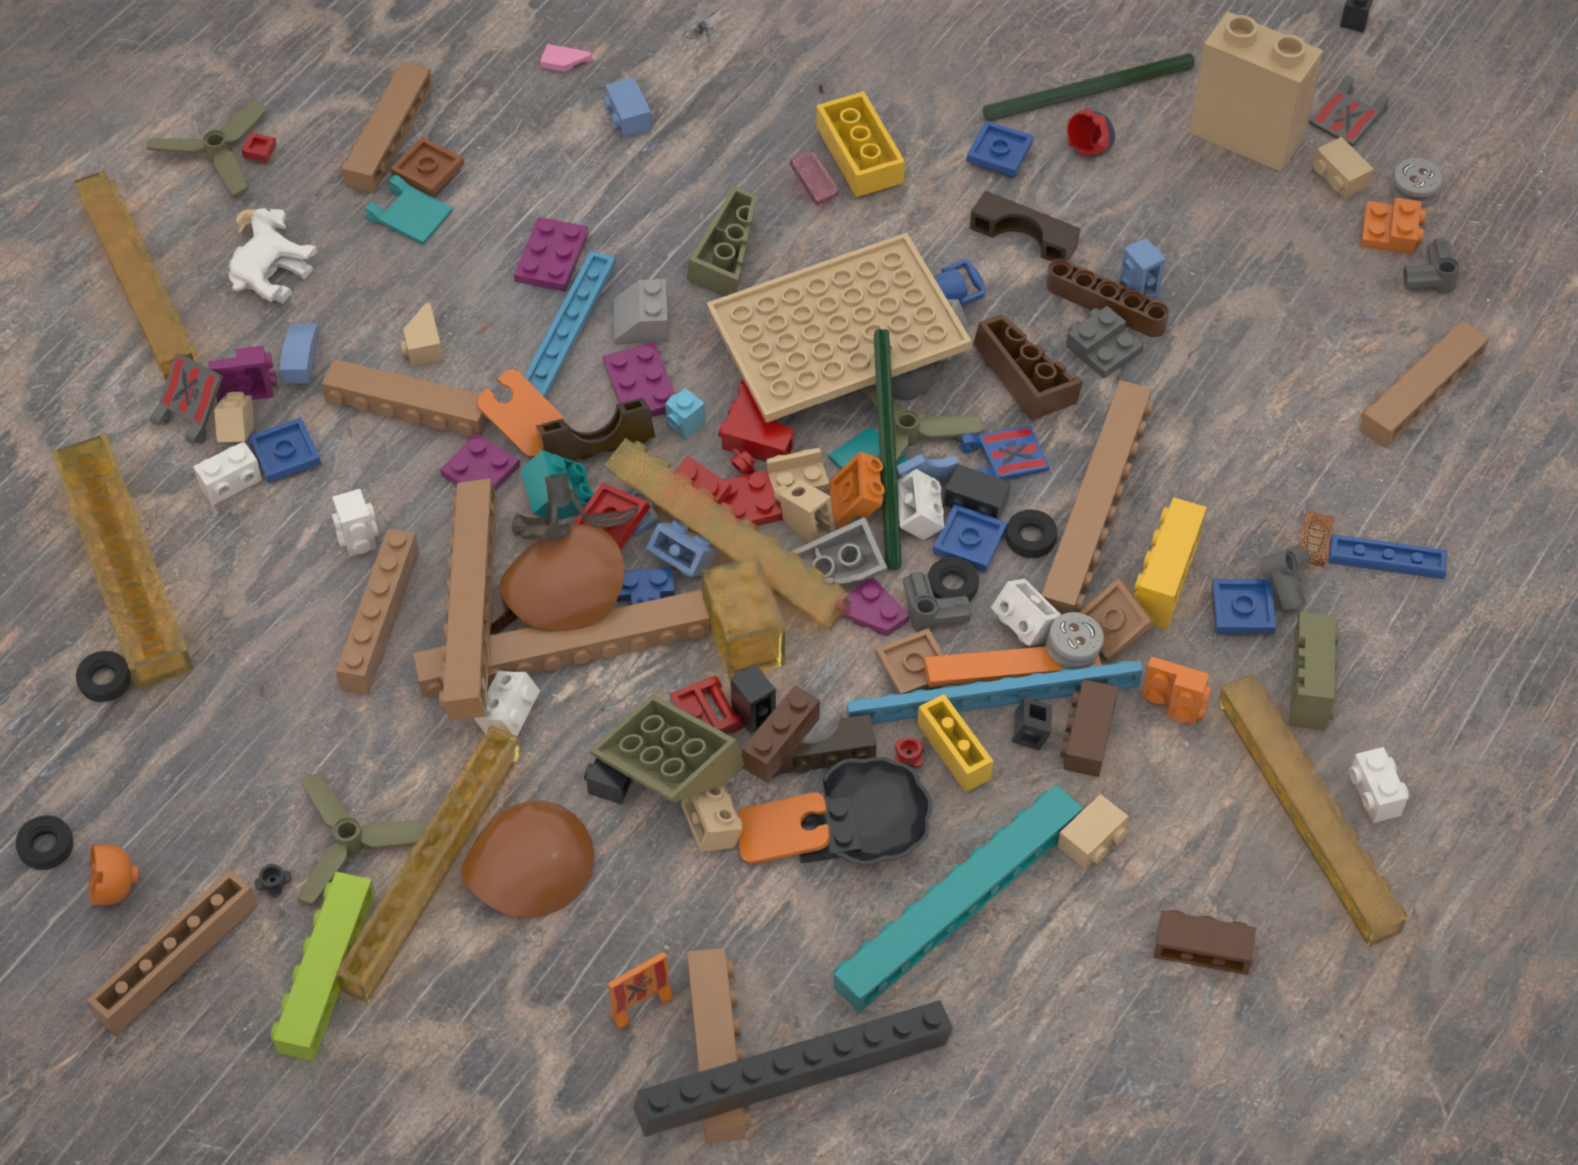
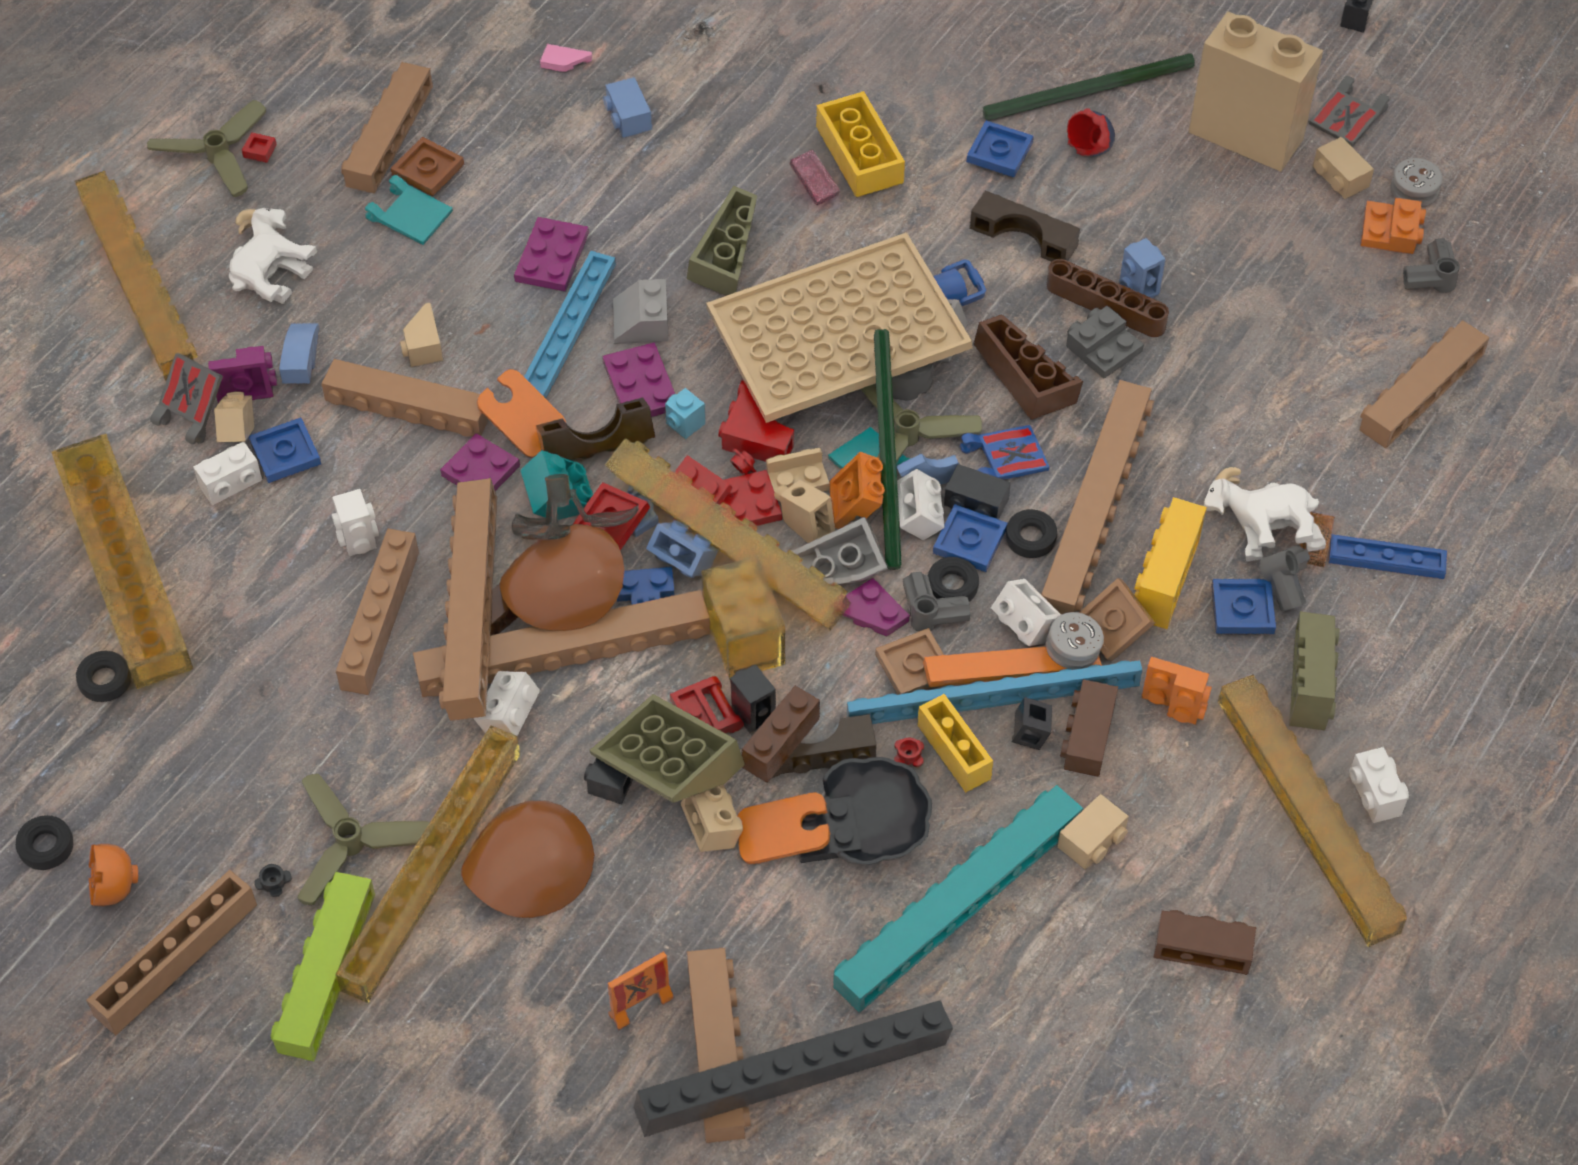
(1266, 510): none -> white animal

